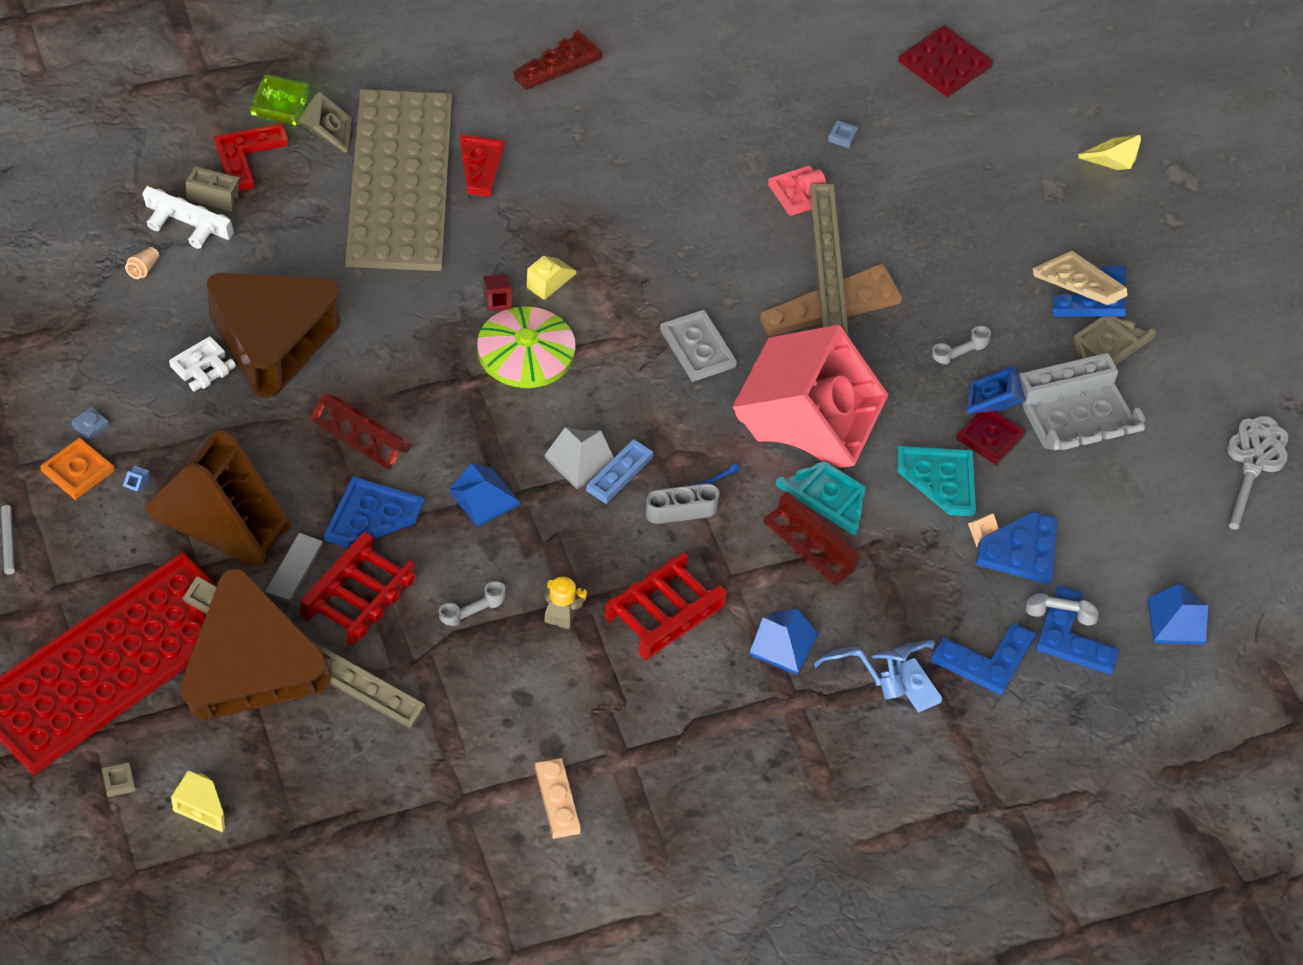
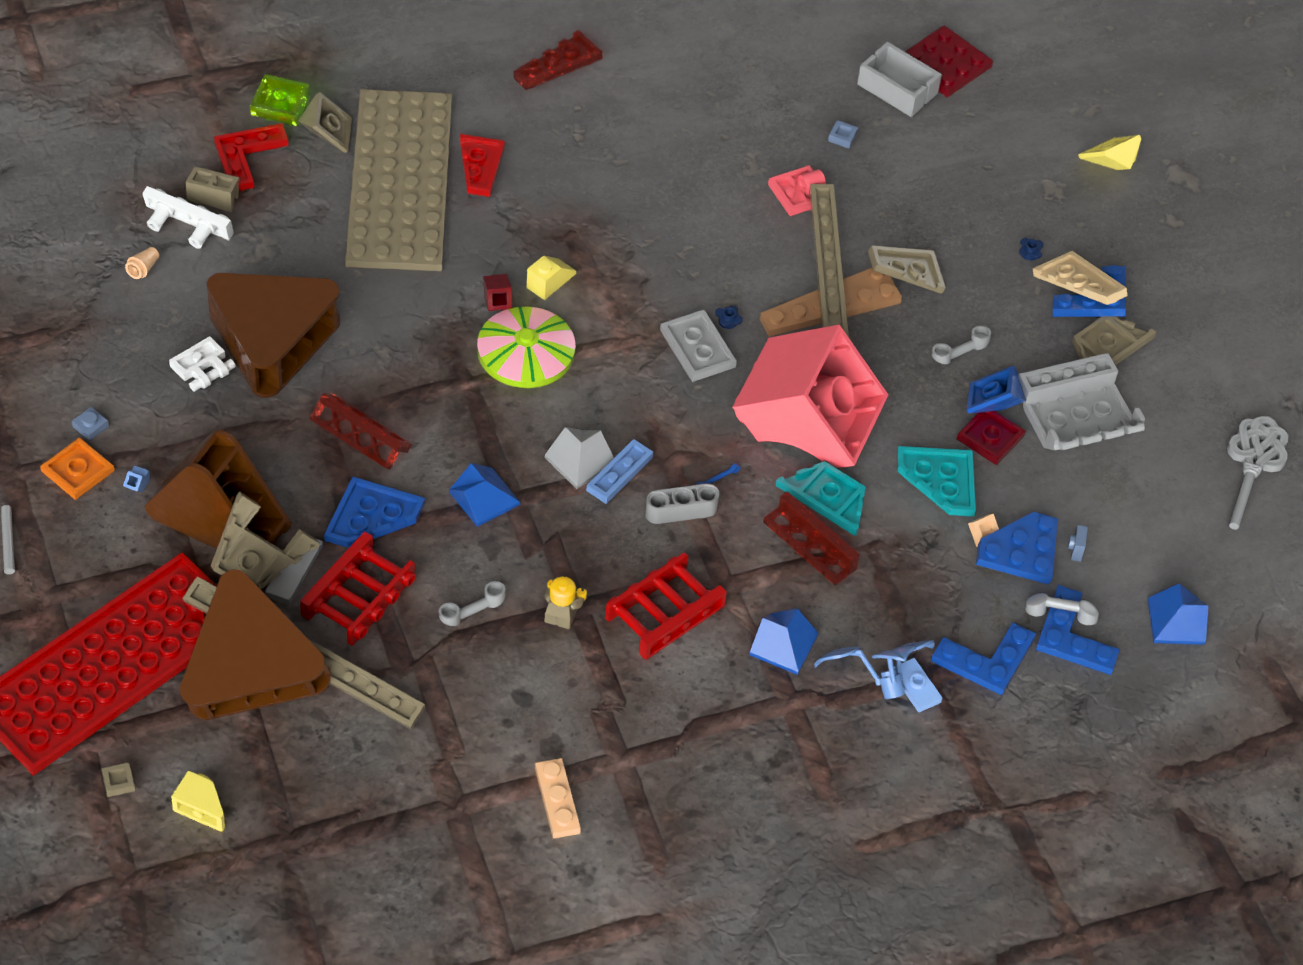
(251, 553): none -> dark tan wing
(728, 317): none -> dark blue plate
(899, 79): none -> light grey piece
(909, 265): none -> dark tan wing
(1031, 249): none -> dark blue plate
(1078, 543): none -> sand blue plate

